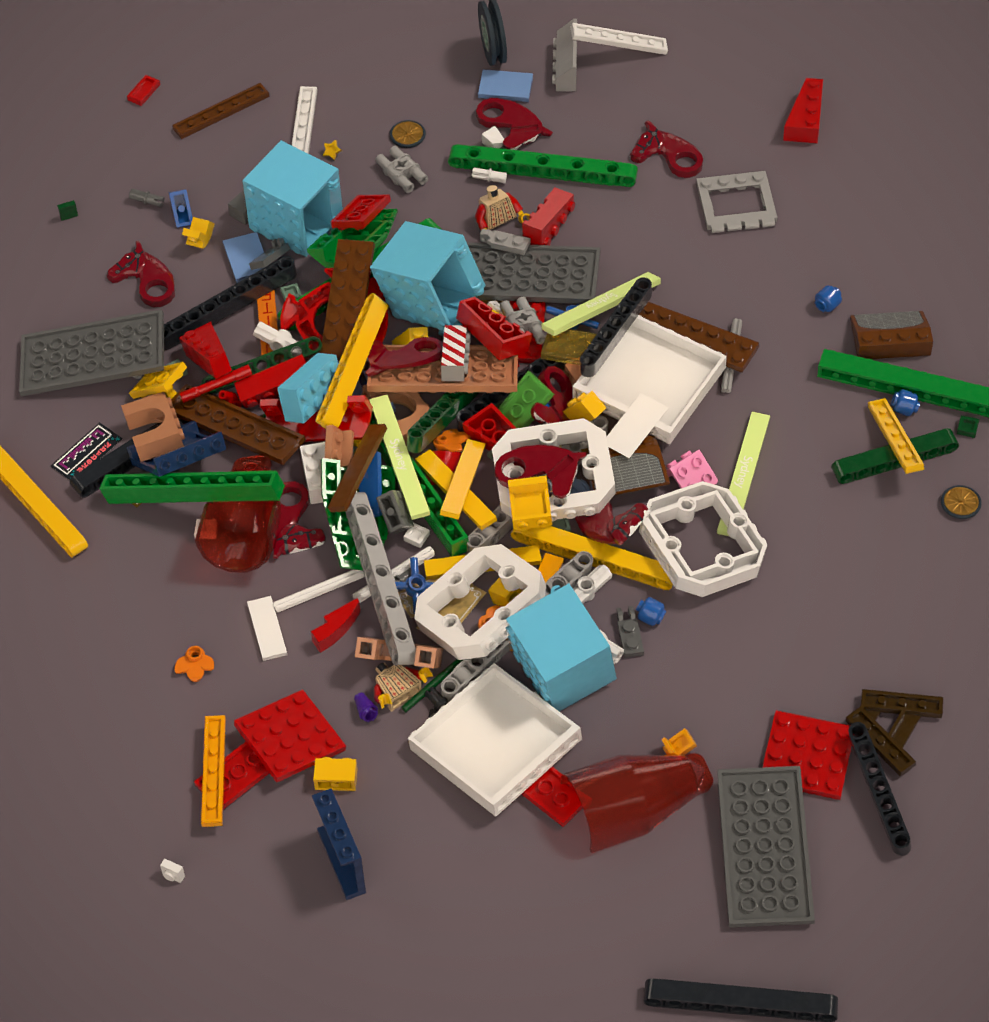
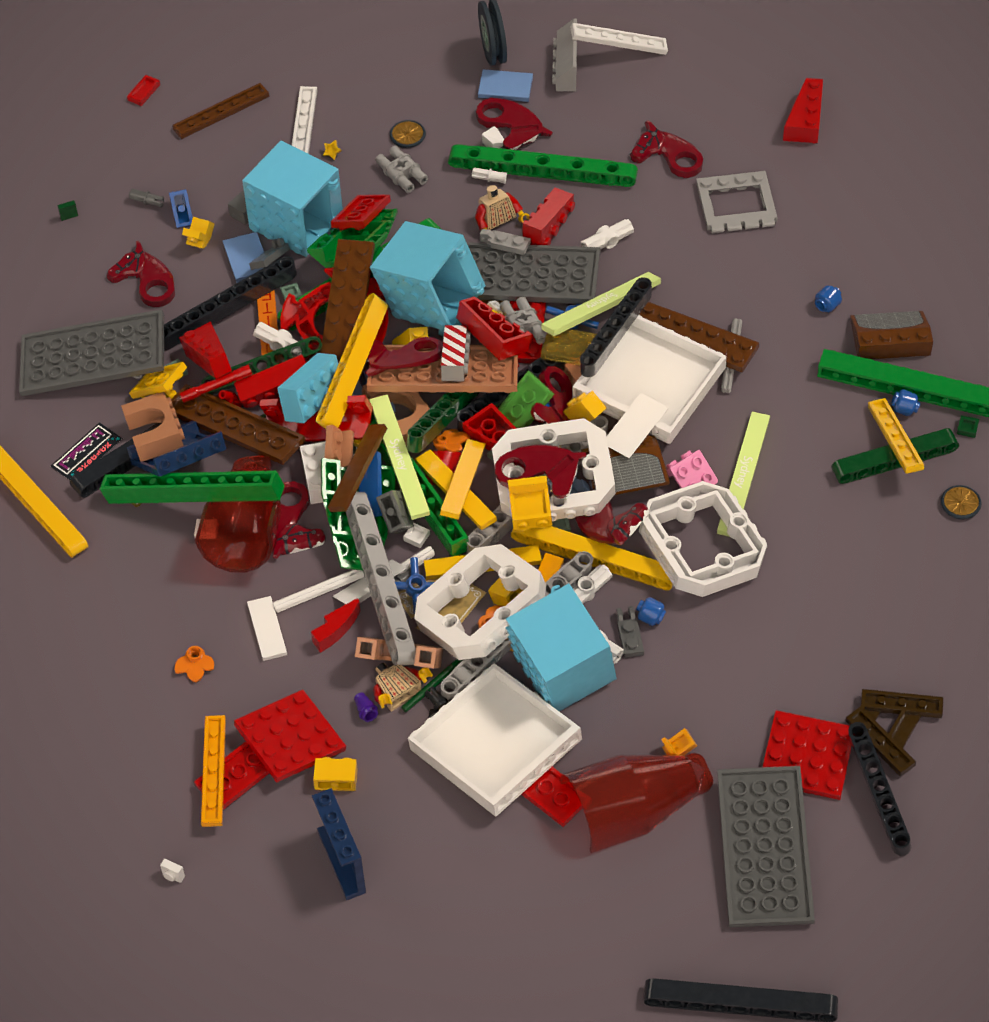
(361, 587): none -> white sticker
(609, 236): none -> white piece

